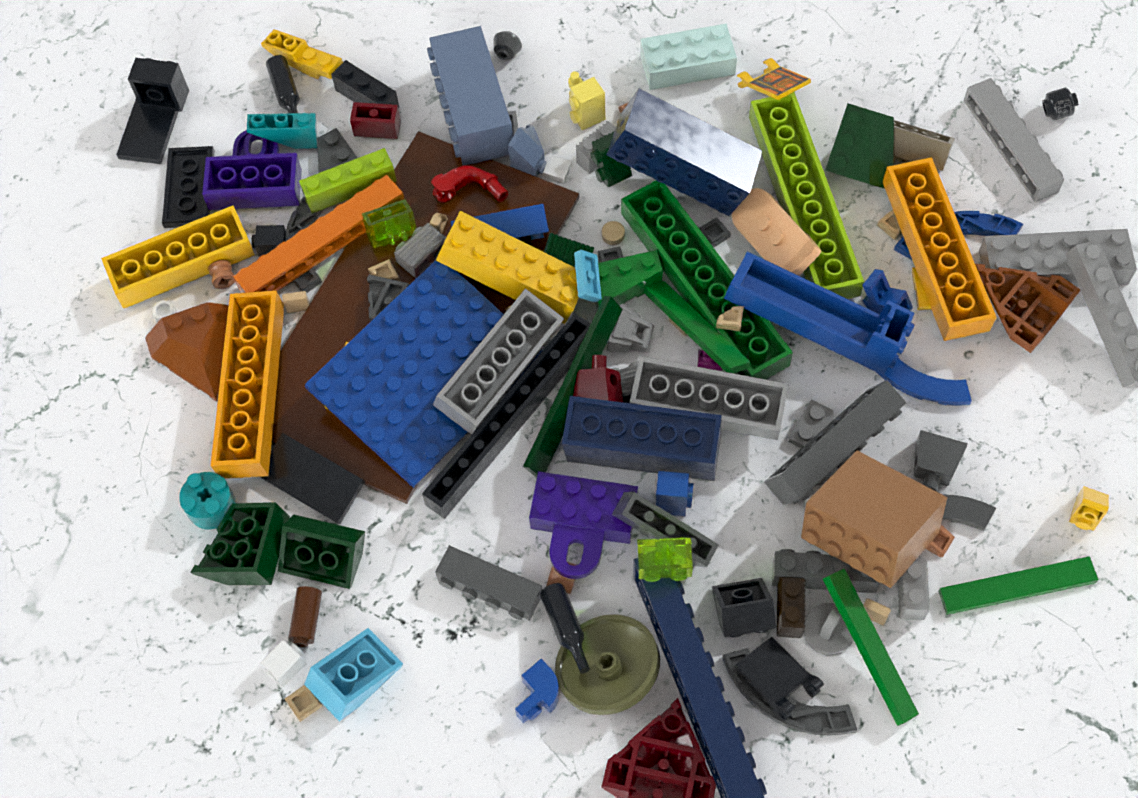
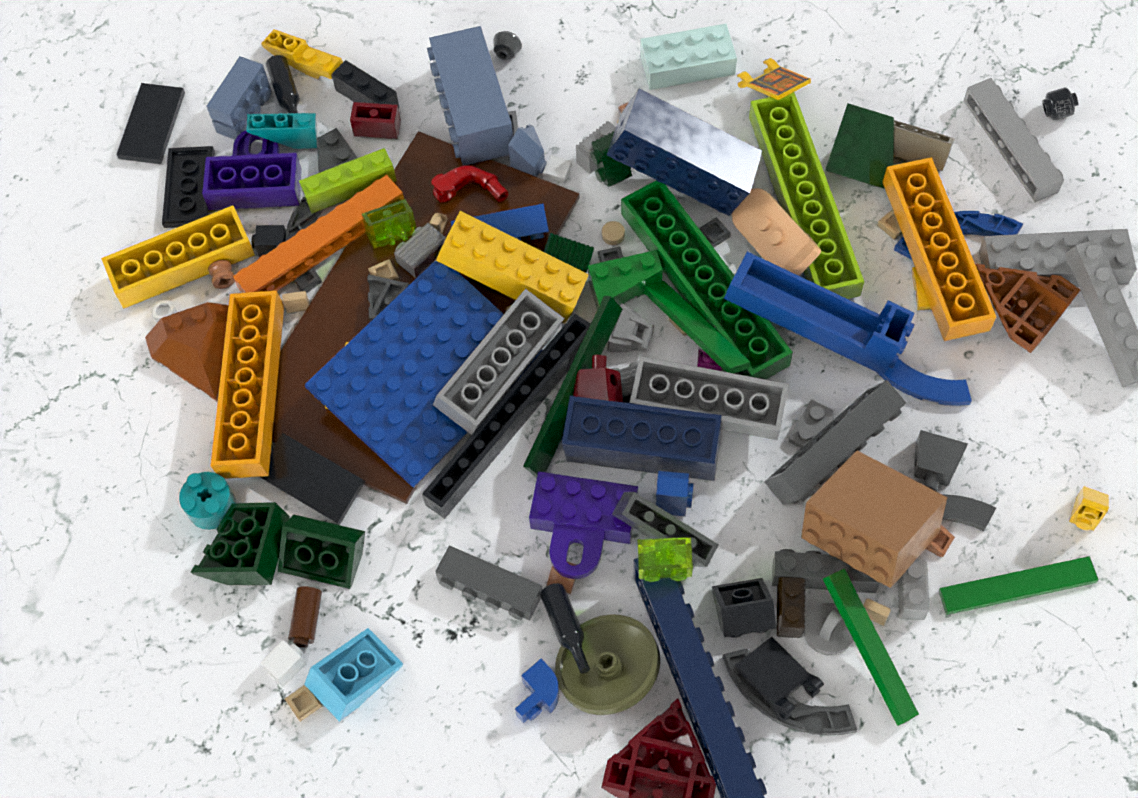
(158, 84): black brick -> none
(239, 94): none -> sand blue piece
(586, 101): light yellow brick -> none
(587, 276): medium azure plate -> none
(731, 319): tan tile -> none
(879, 292): blue brick -> none

